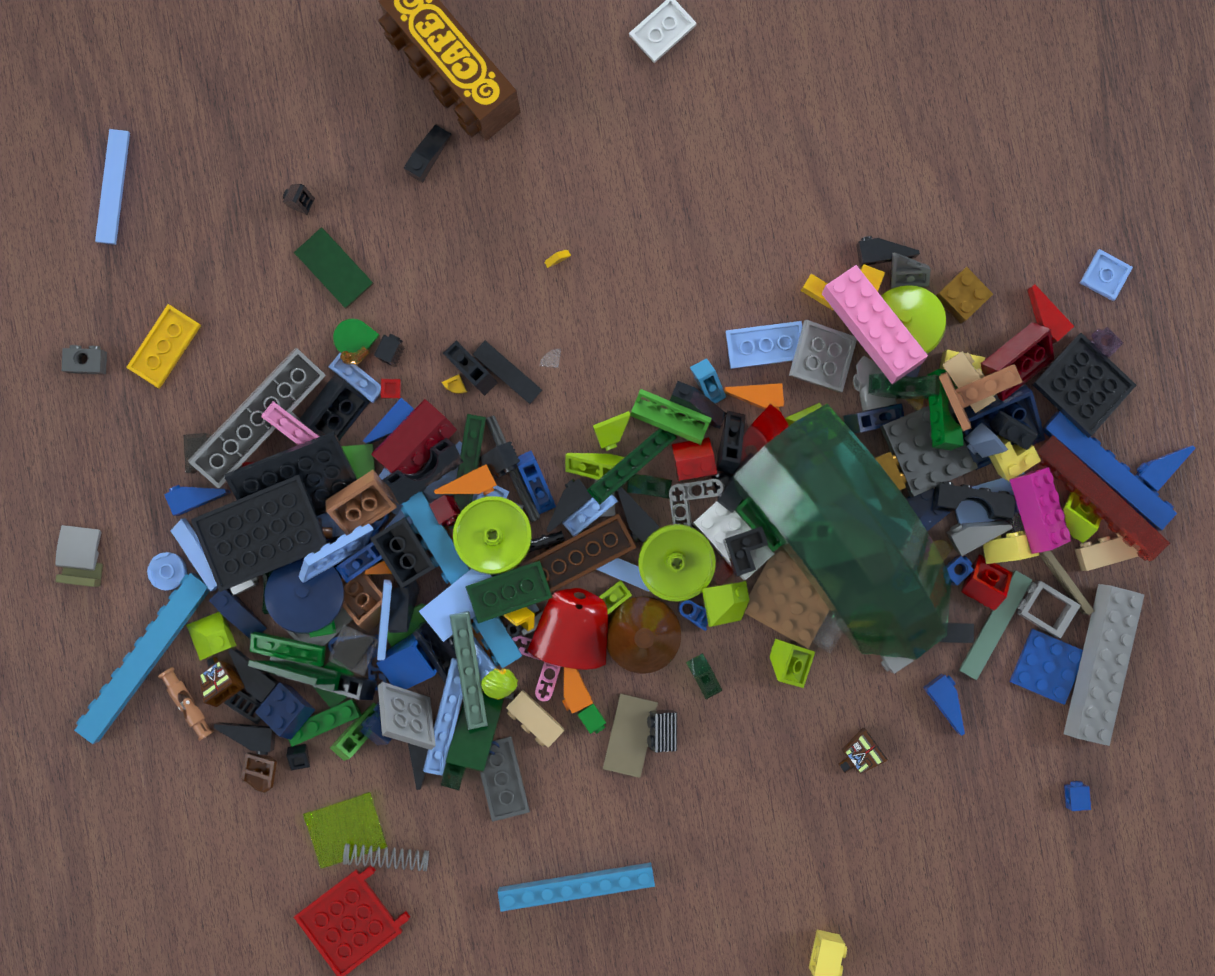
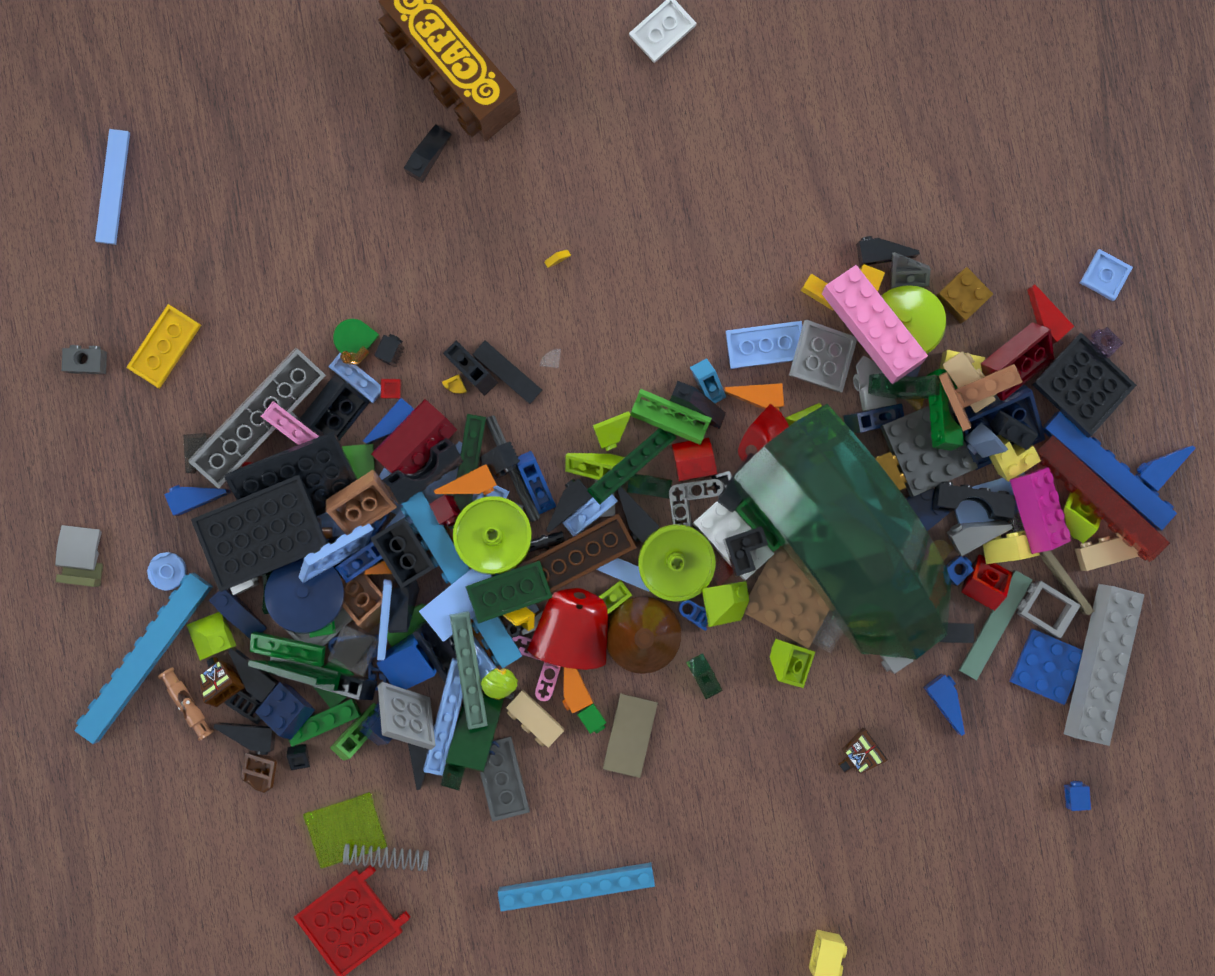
(191, 546): light blue tile -> none
(298, 198): black slope -> none
(333, 268): dark green tile -> none
(662, 730): black brick -> none
(731, 443): black slope -> none

